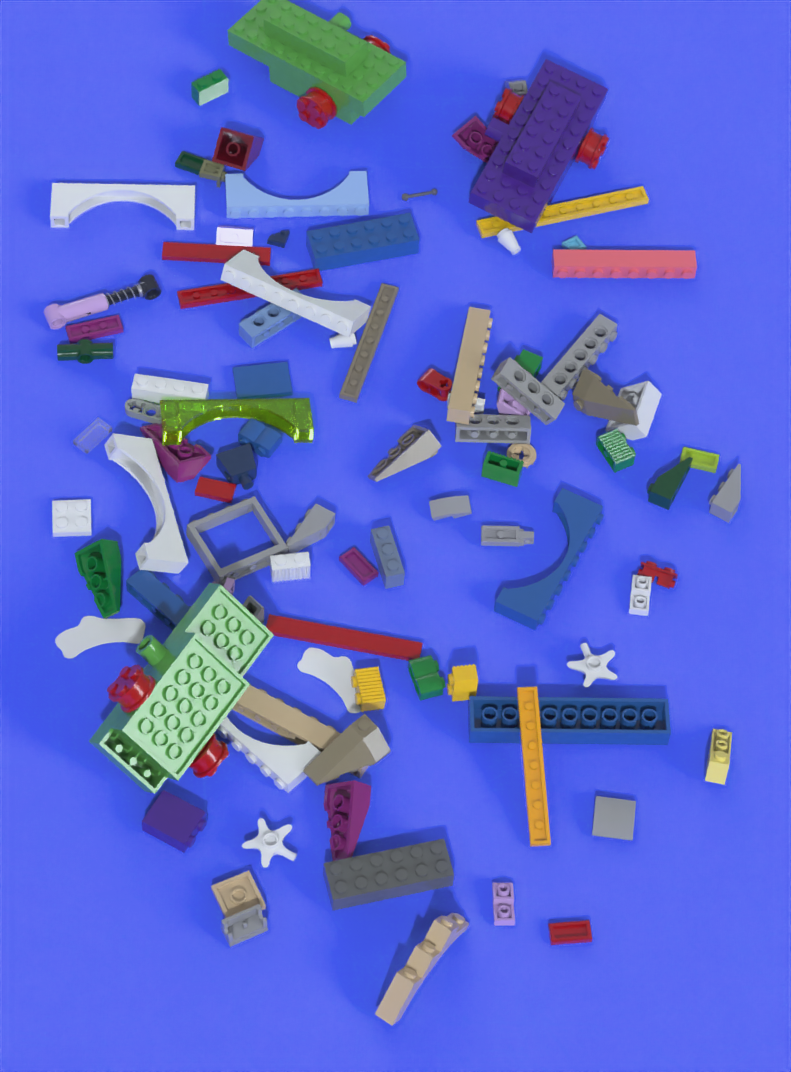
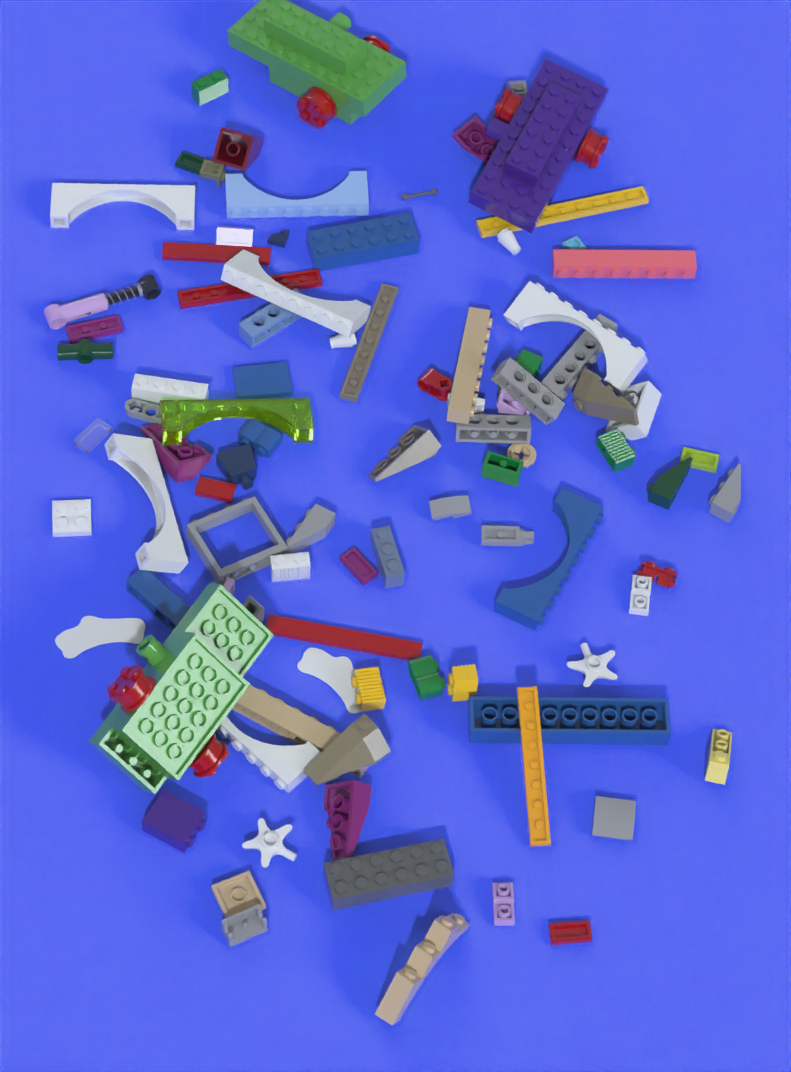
(102, 571): green wedge -> none
(538, 306): none -> white arch

